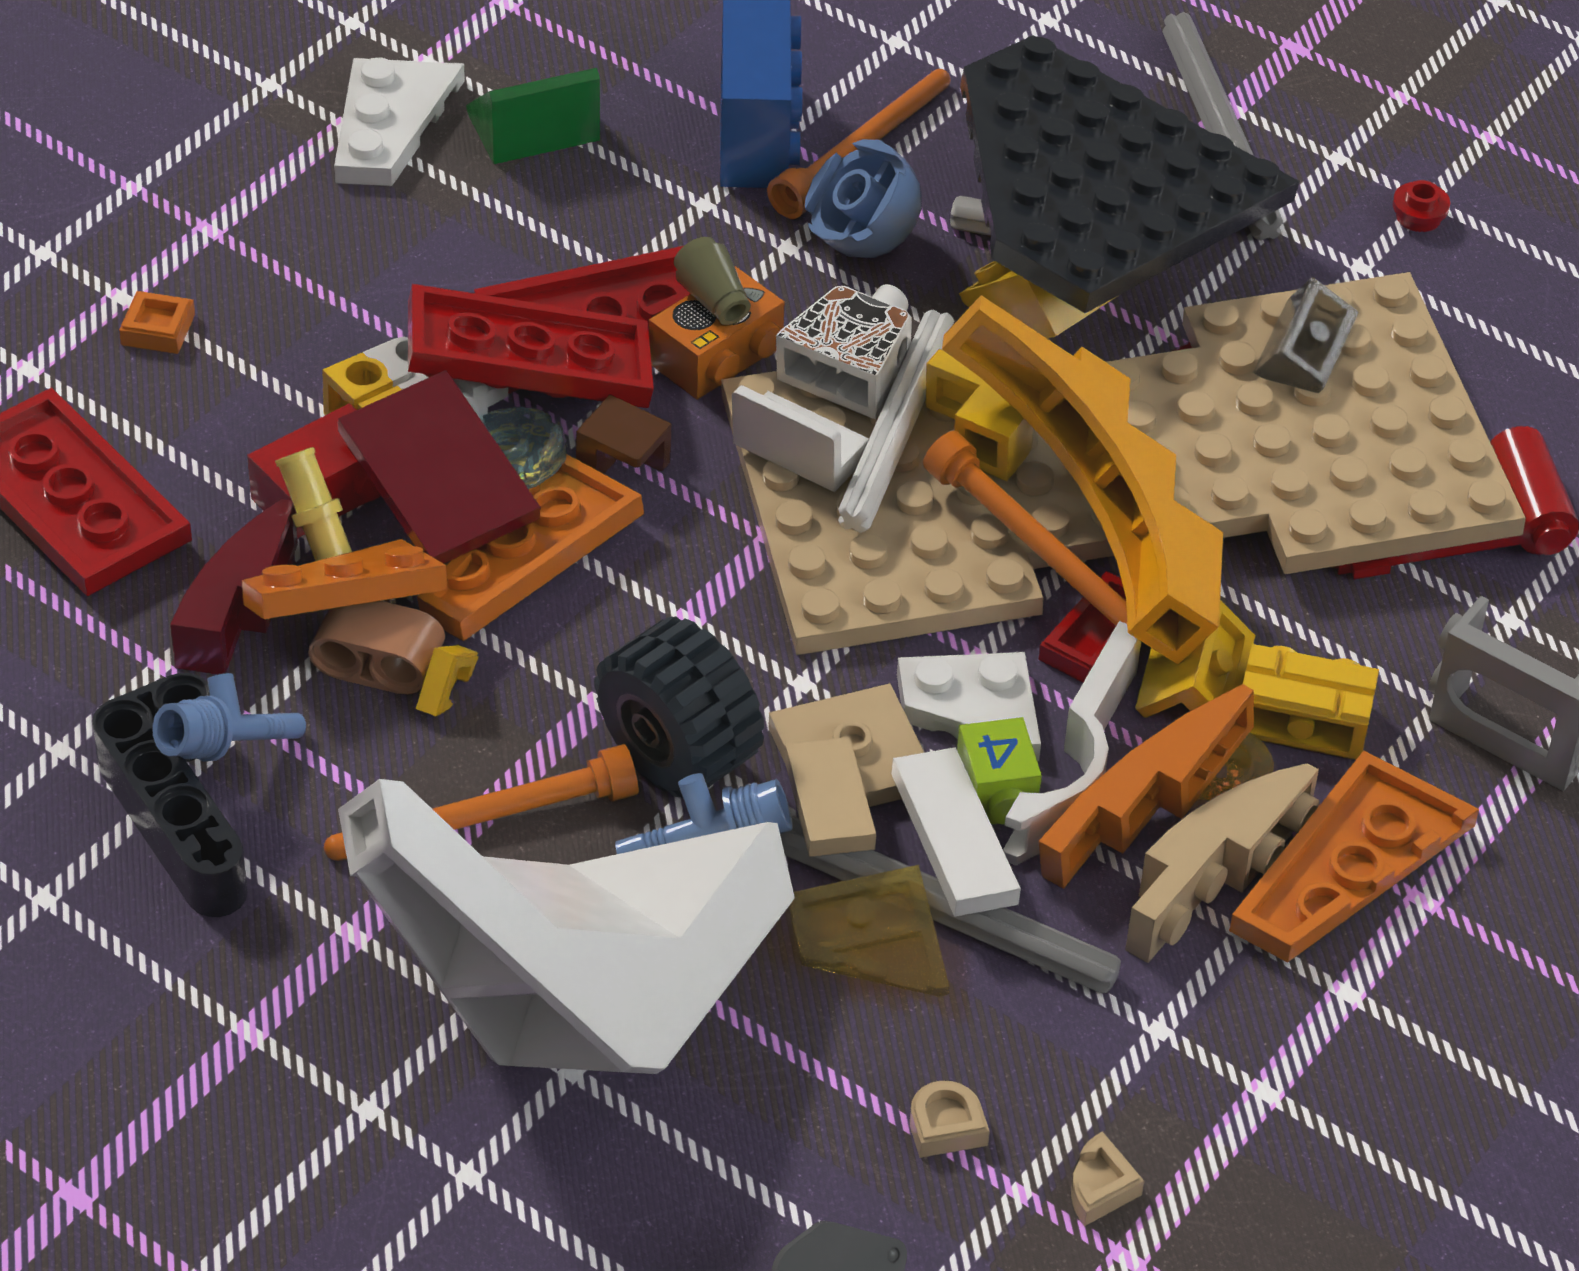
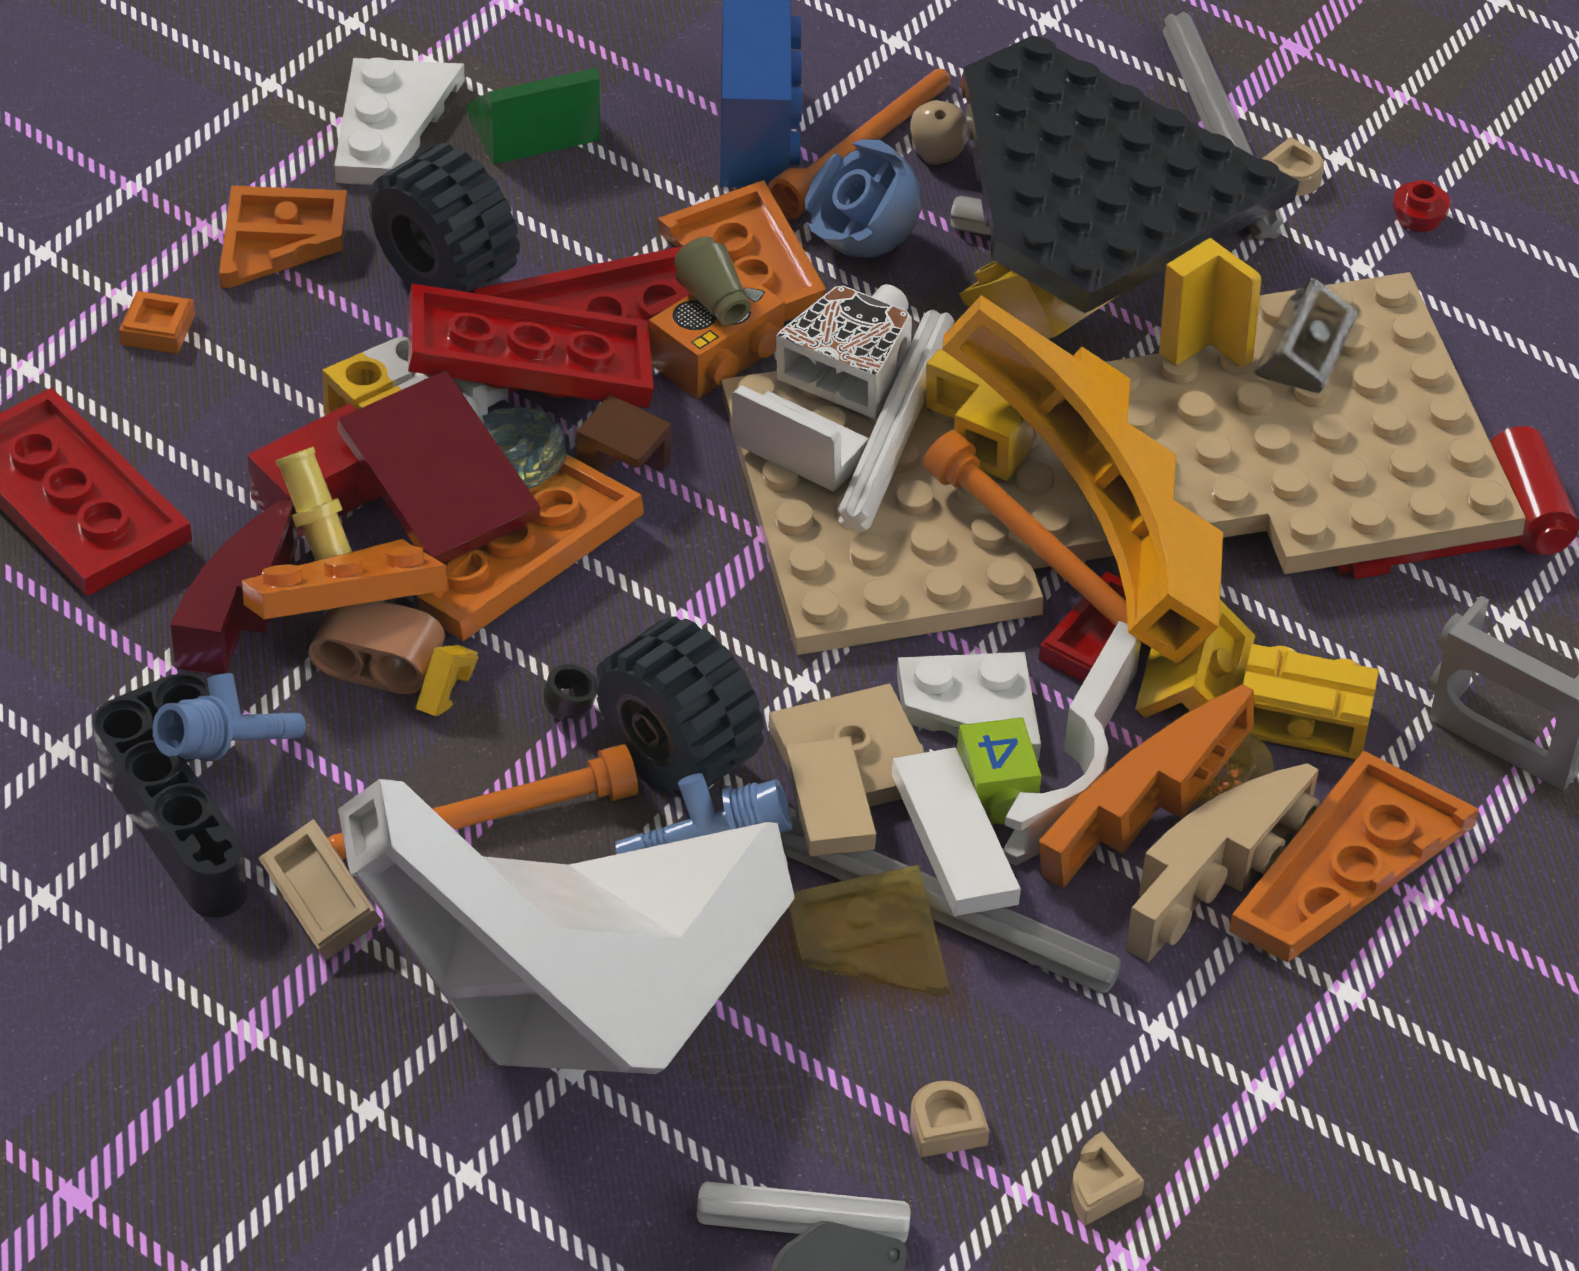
(279, 230): none -> orange wing
(320, 889): none -> tan tile
(444, 221): none -> black wheel
(580, 694): none -> pearl dark grey hinge
(757, 242): none -> orange wing
(798, 1210): none -> white axle
(938, 131): none -> tan piece
(1209, 302): none -> yellow panel
(1300, 163): none -> tan tile

